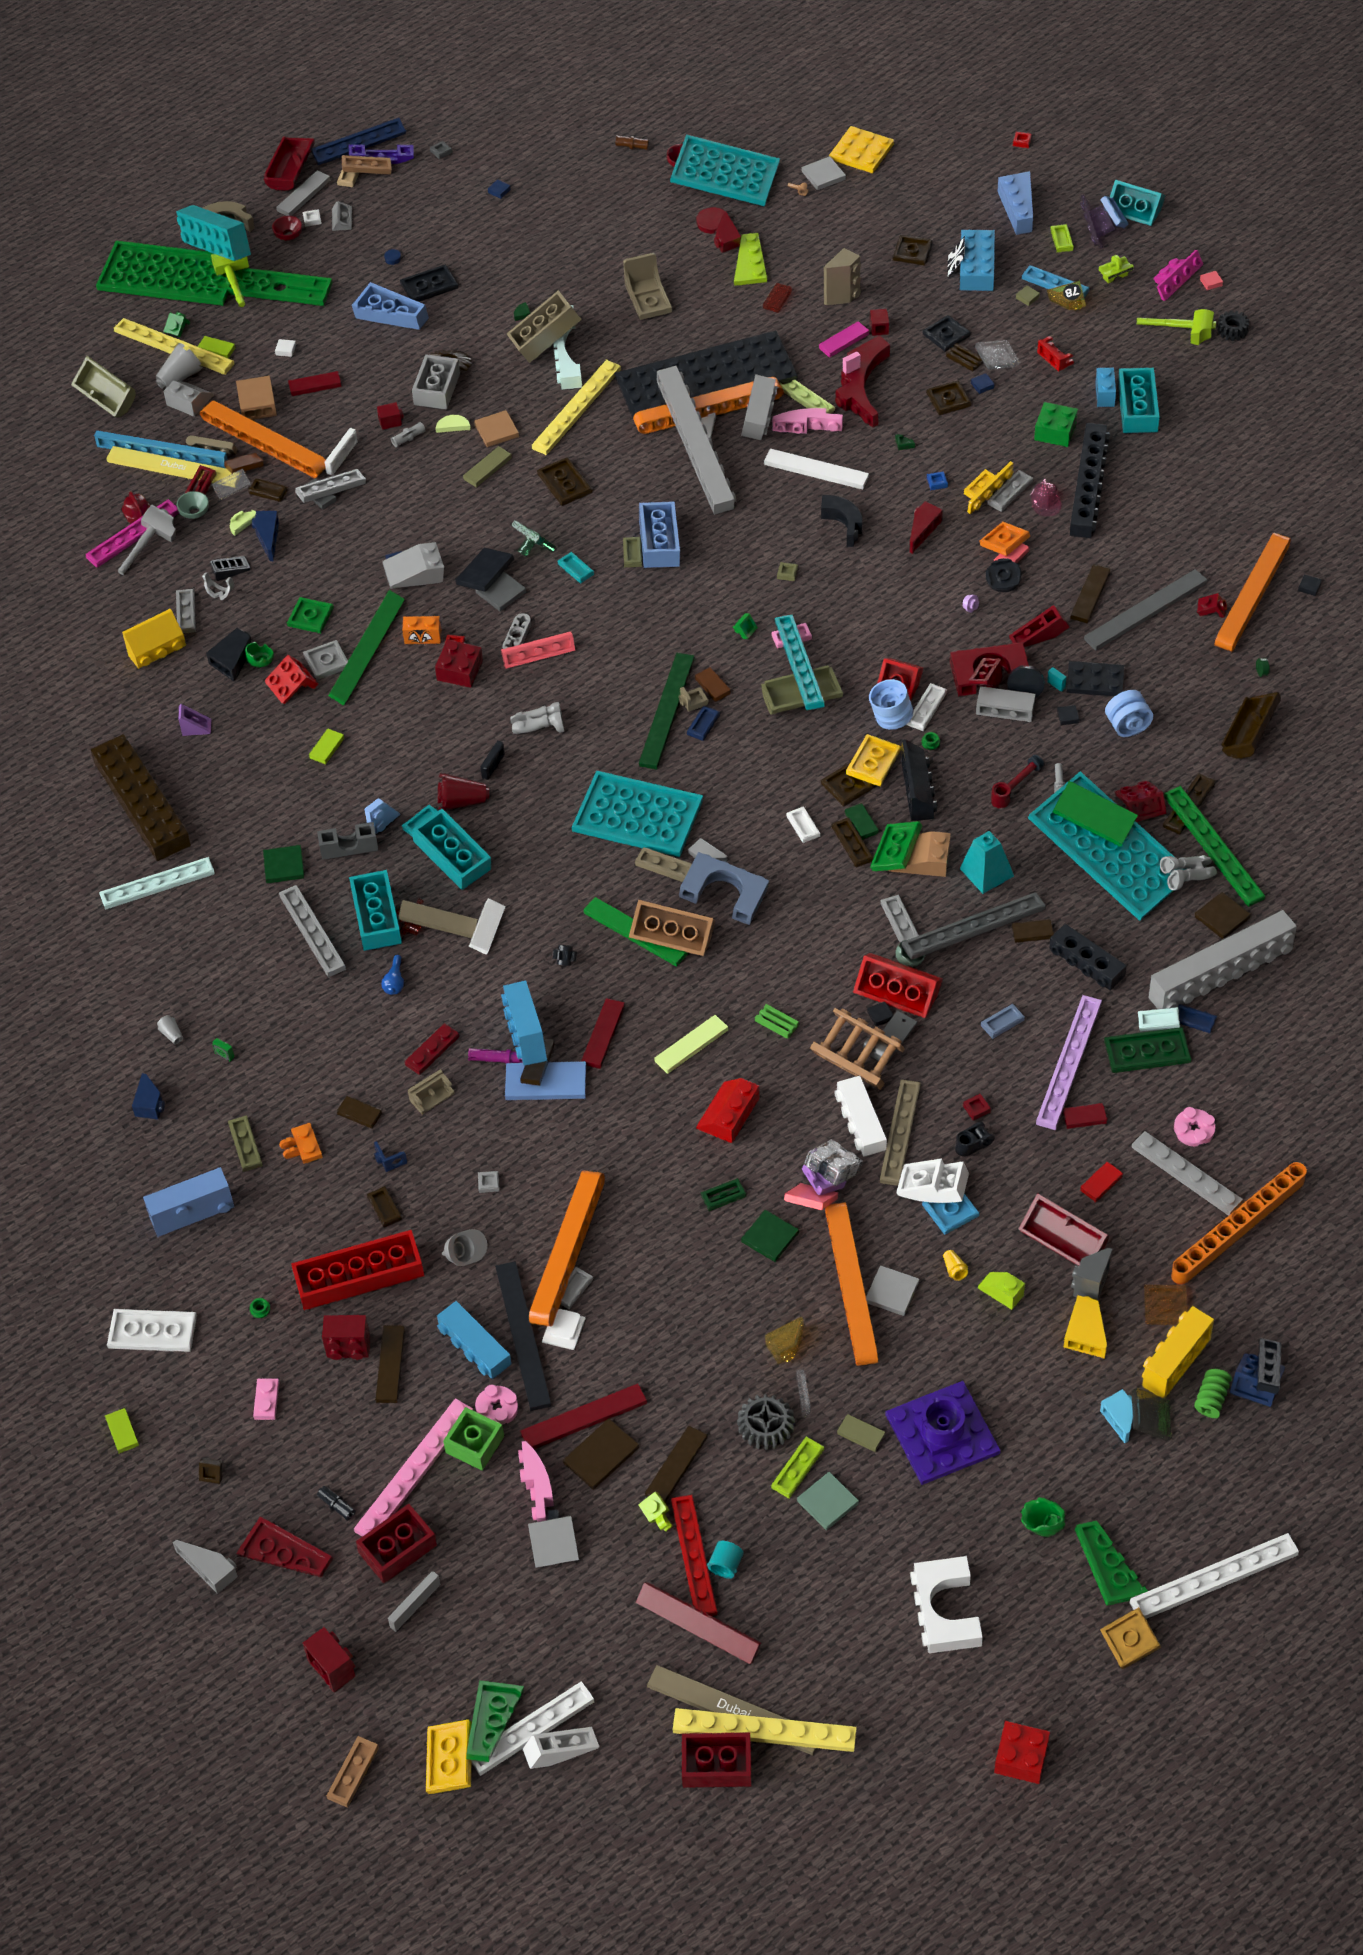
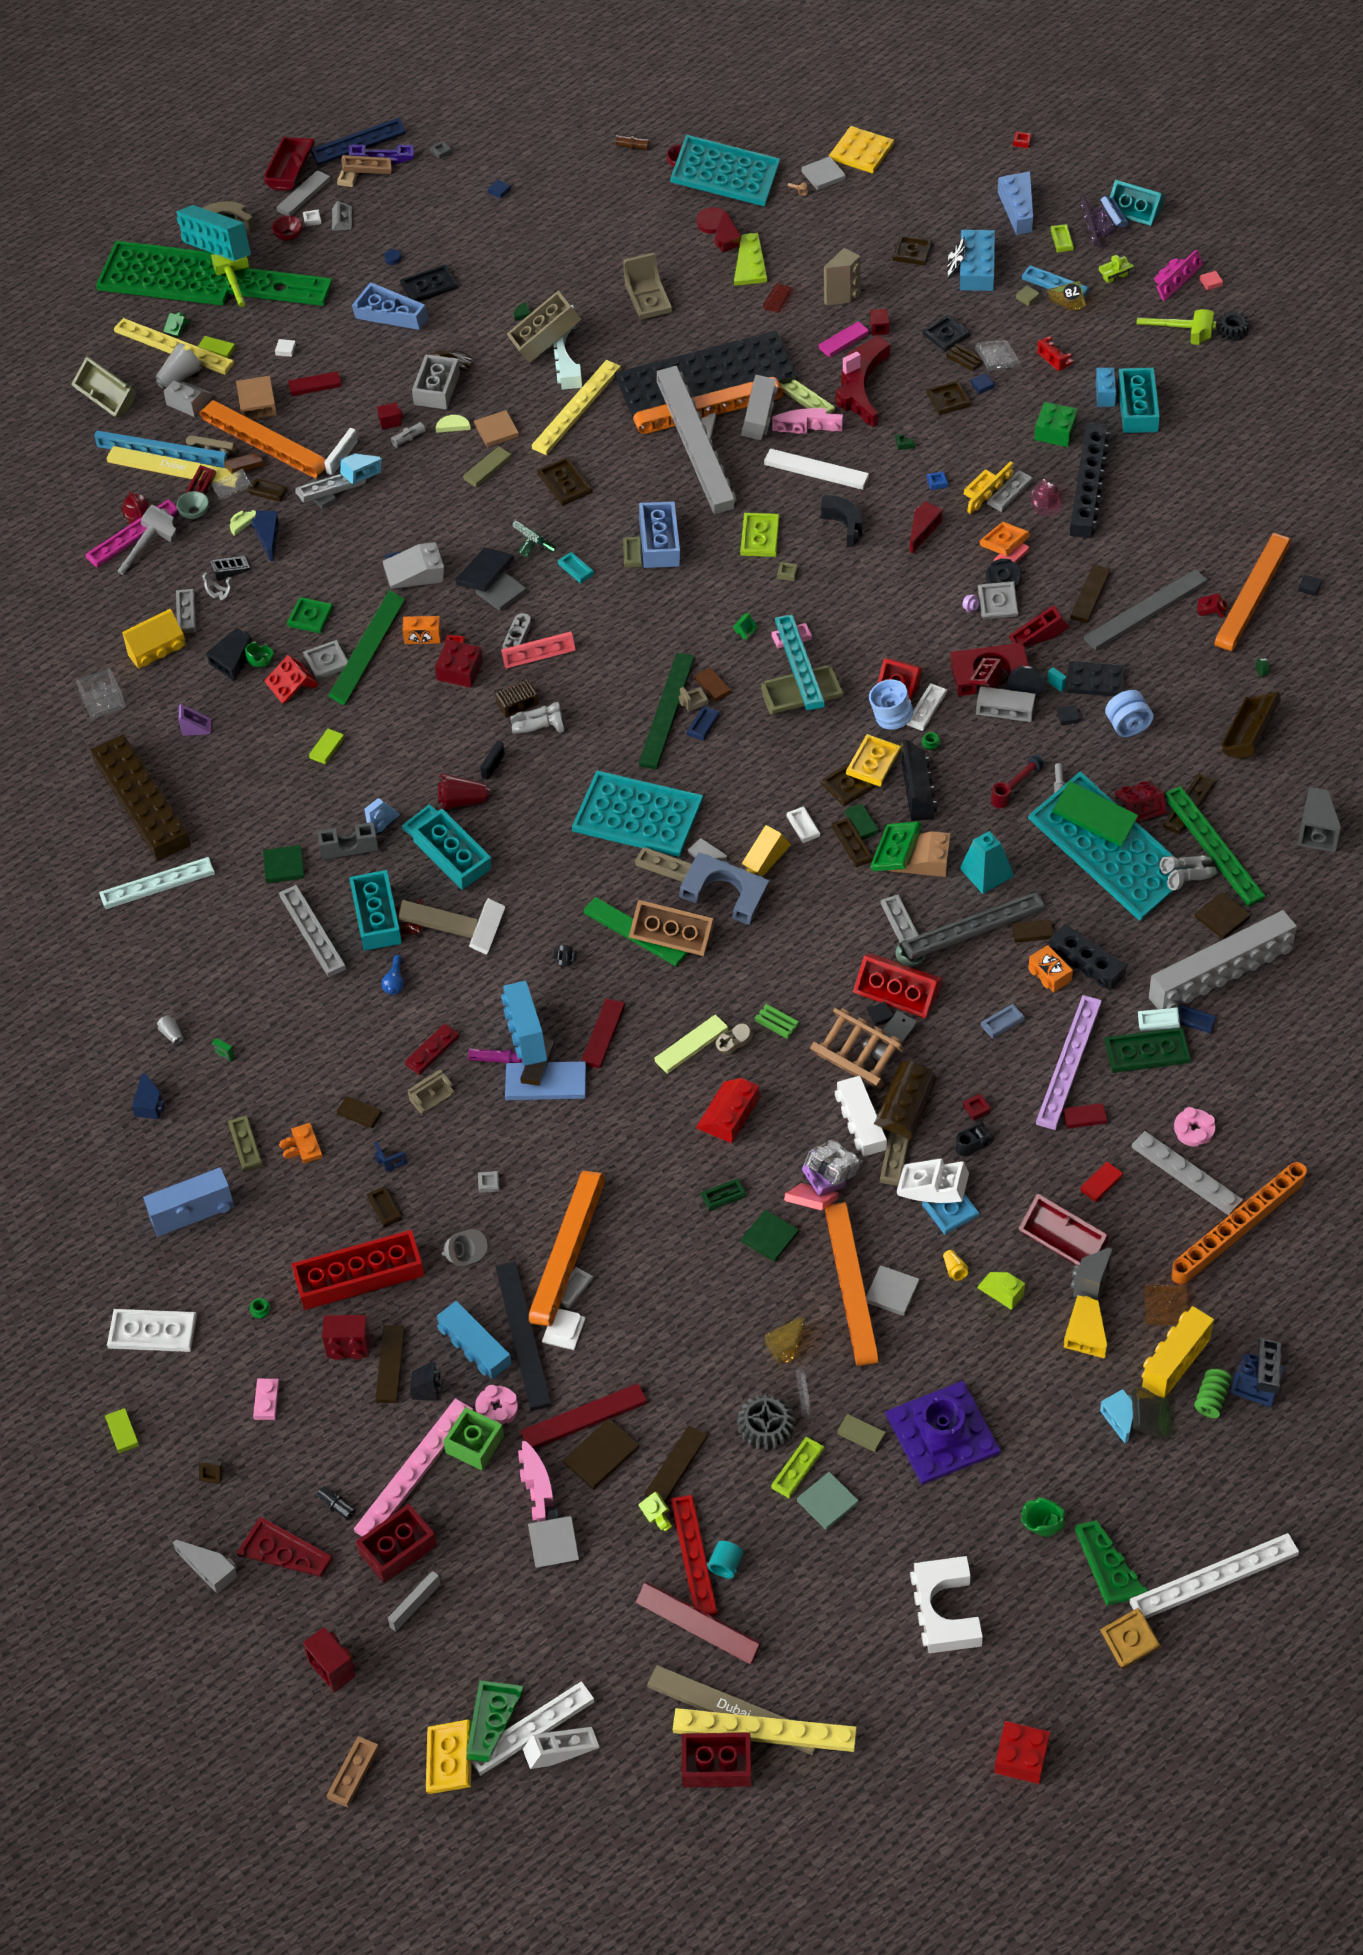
(100, 693): none -> clear brick
(360, 467): none -> medium azure slope
(426, 1383): none -> black slope
(516, 698): none -> dark brown brick
(734, 1039): none -> dark tan piece
(760, 534): none -> lime tile
(765, 851): none -> yellow slope
(906, 1099): none -> dark brown container
(998, 600): none -> light grey tile
(1050, 969): none -> orange brick
(1319, 822): none -> dark grey slope

